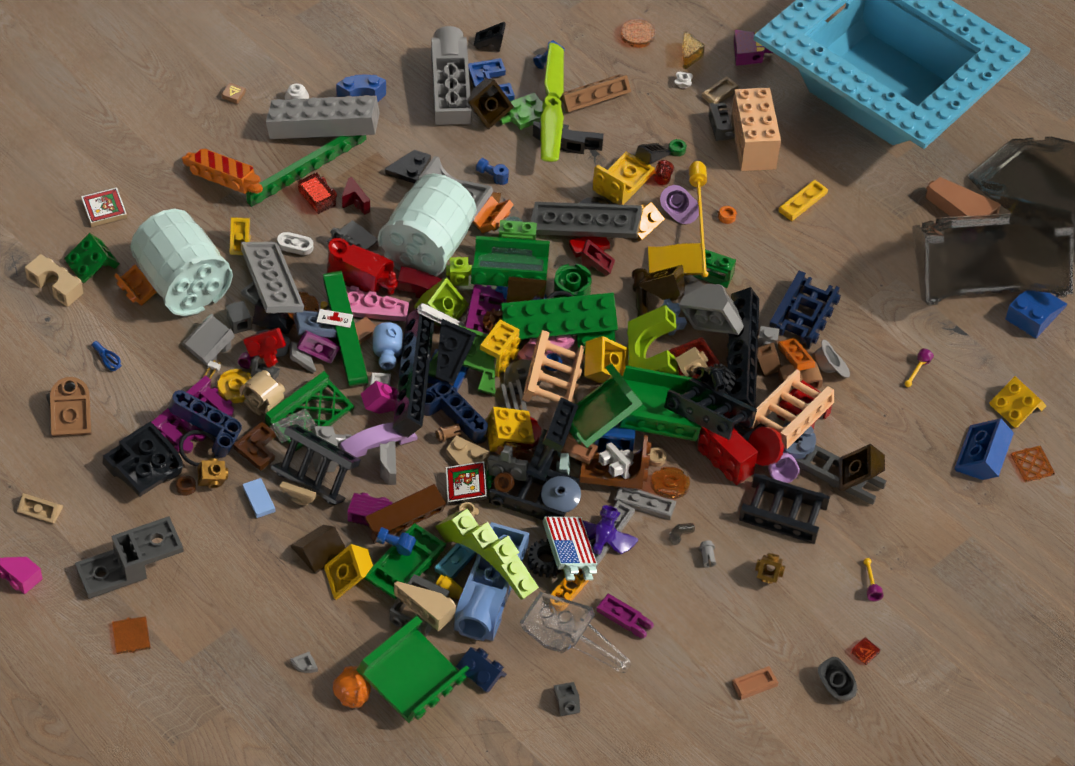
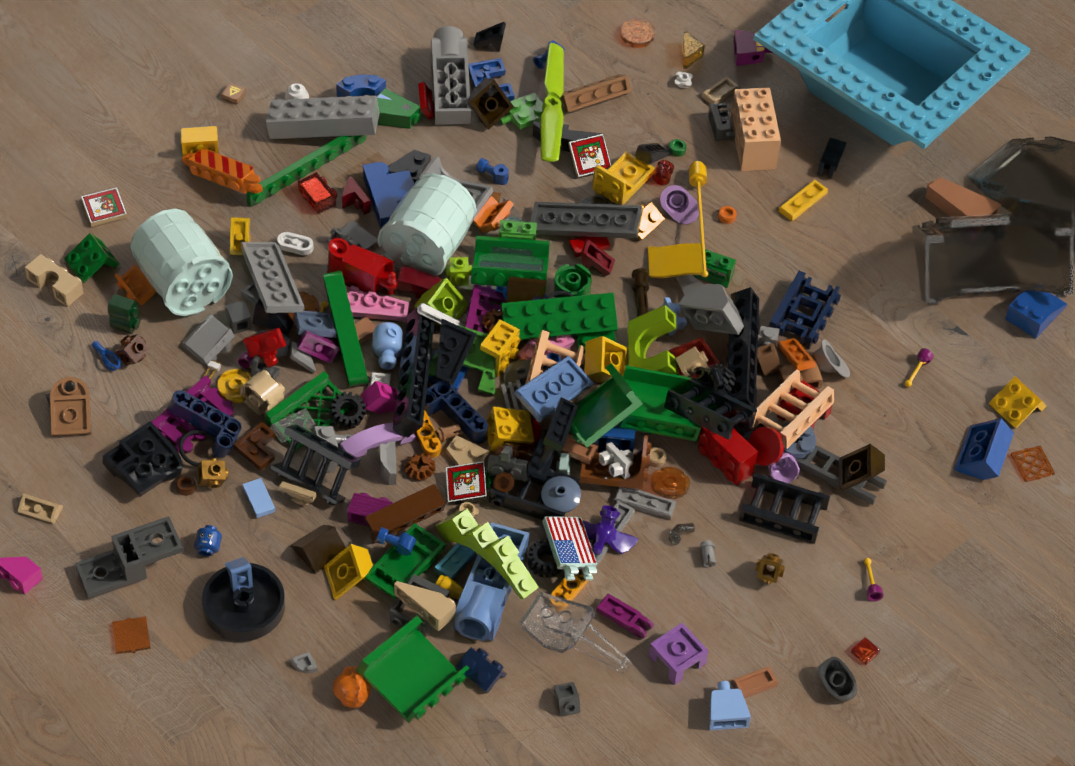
(123, 314): none -> dark green brick
(132, 349): none -> reddish brown brick
(199, 138): none -> yellow bracket
(207, 540): none -> blue head
(231, 616): none -> black piece
(240, 573): none -> medium blue slope
(334, 318): white sticker -> none
(355, 403): none -> black tyre
(385, 189): none -> blue brick
(396, 110): none -> green slope
(425, 471): none -> dark orange gear
(426, 100): none -> red tile
(433, 438): none -> light orange beam
(559, 381): none -> medium blue tile
(588, 153): none -> tile
(665, 283): dark brown slope -> none
(678, 651): none -> medium lavender panel
(728, 708): none -> light blue torso
(831, 157): none -> black hinge

